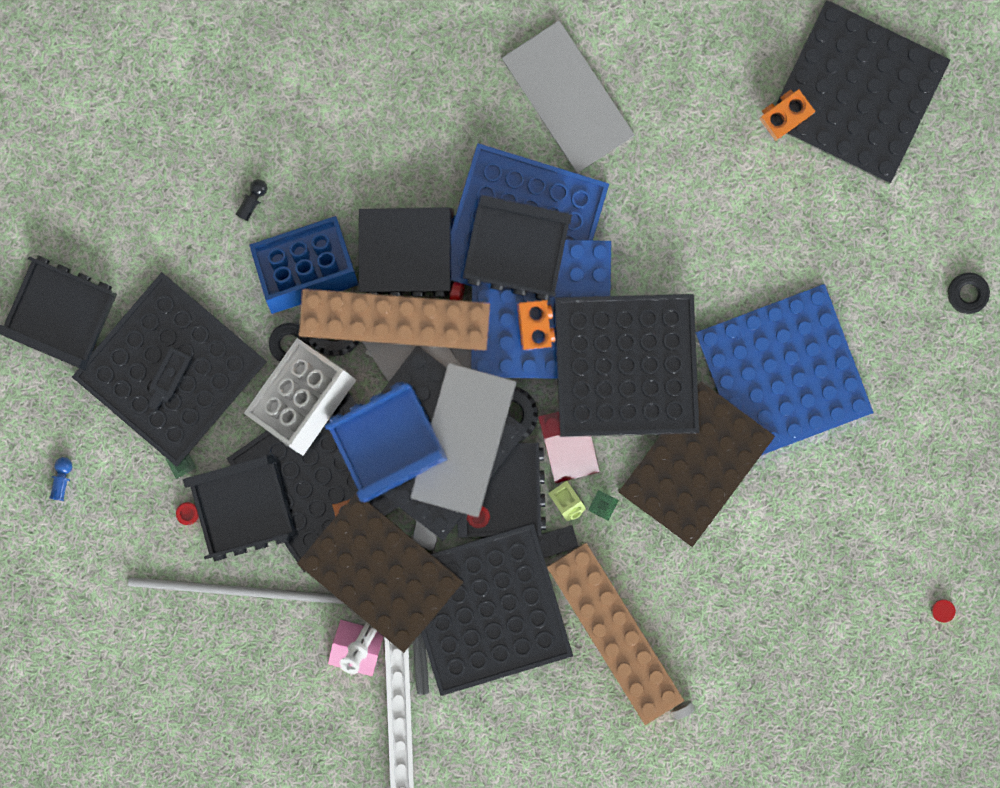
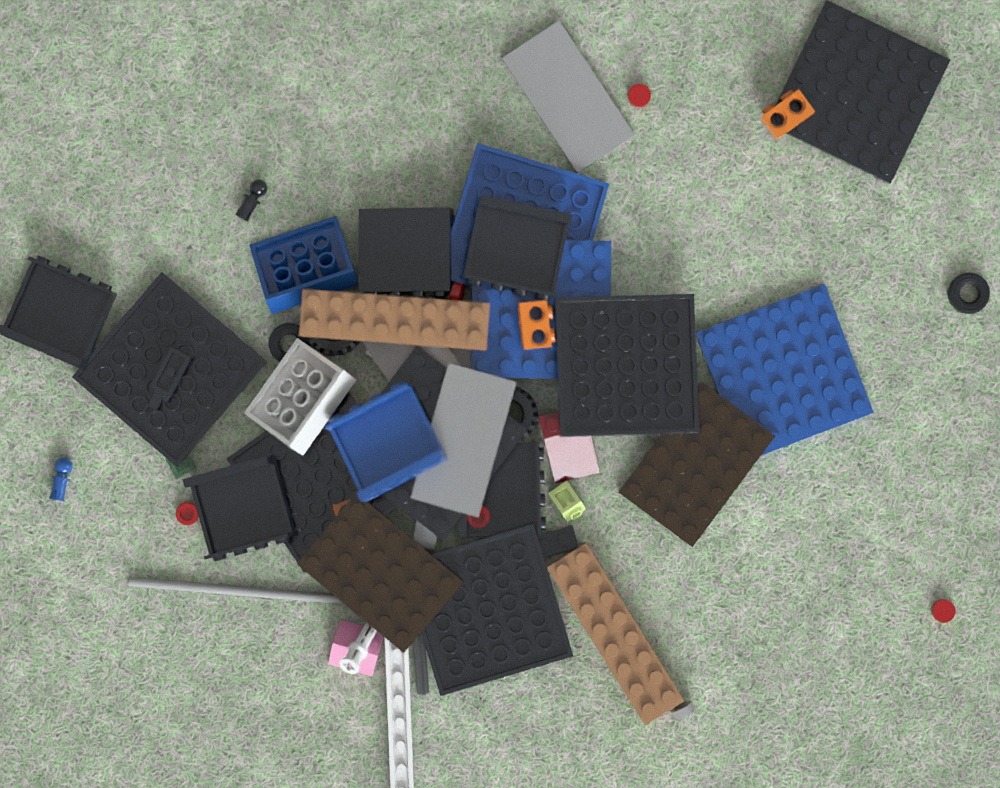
(603, 505): clear green tile -> none
(639, 95): none -> red tile

